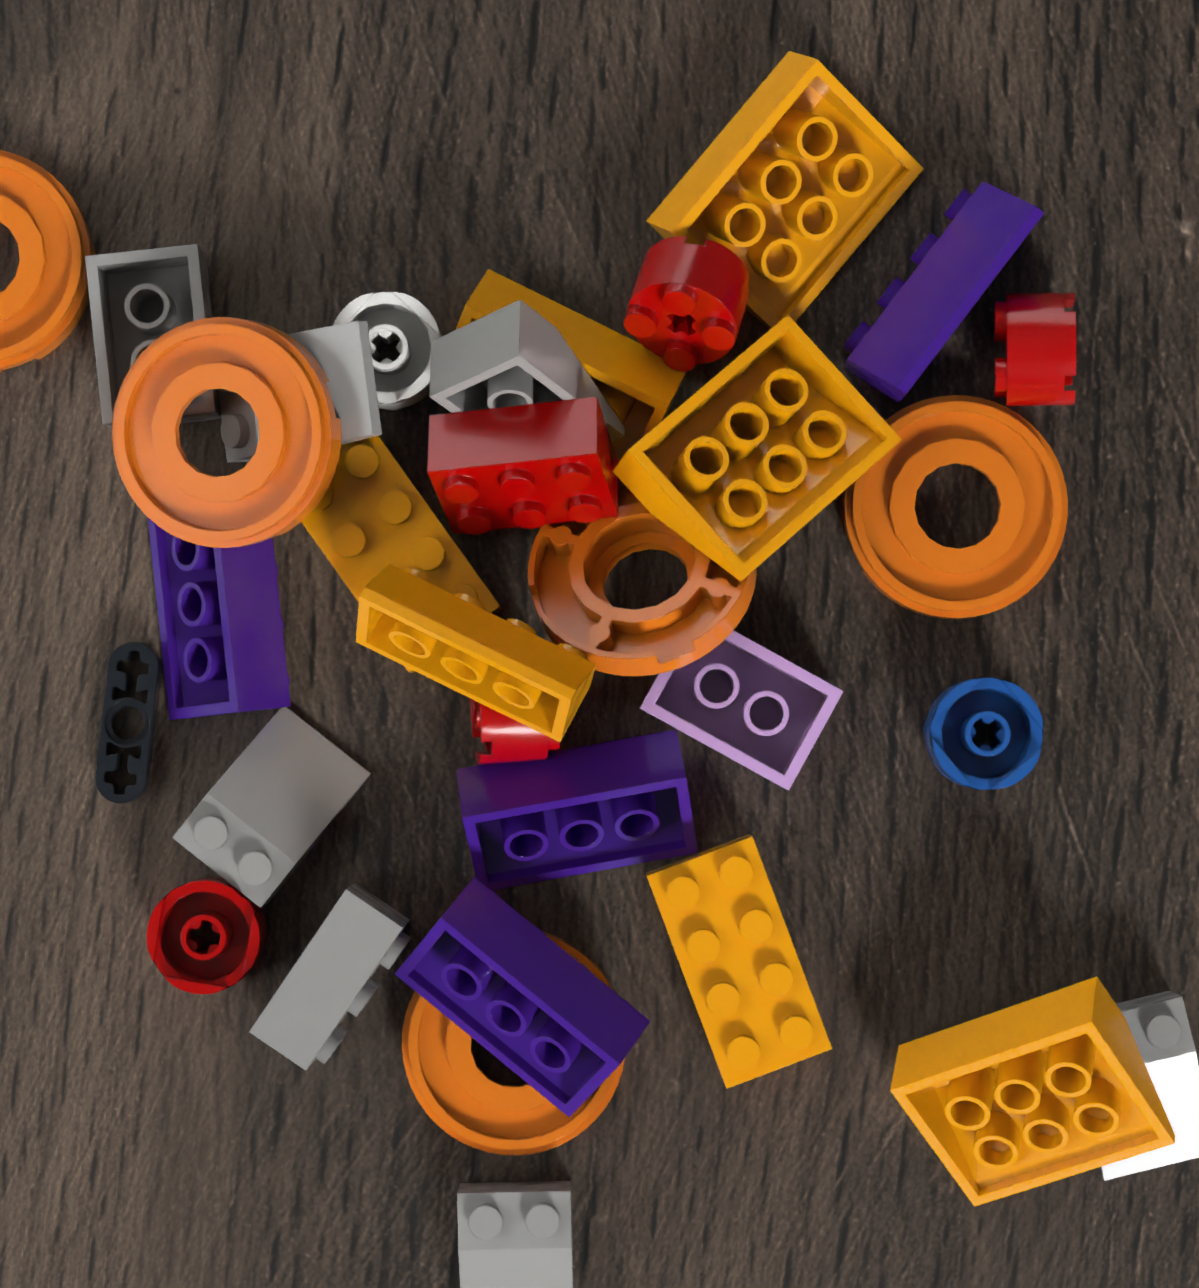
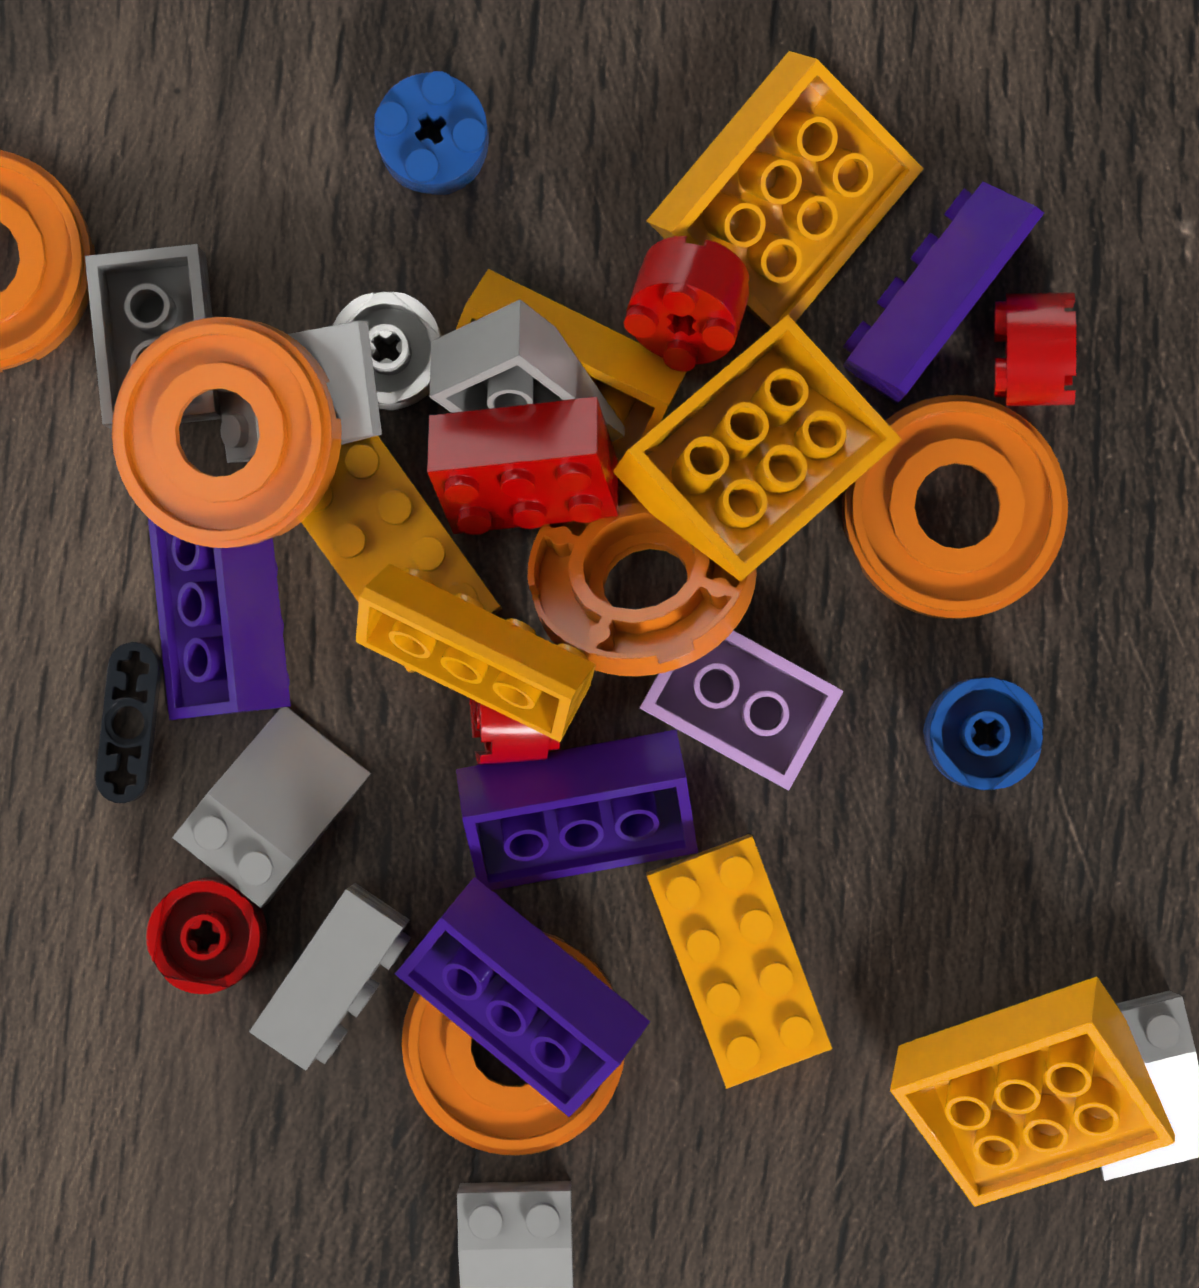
(440, 102): none -> blue brick

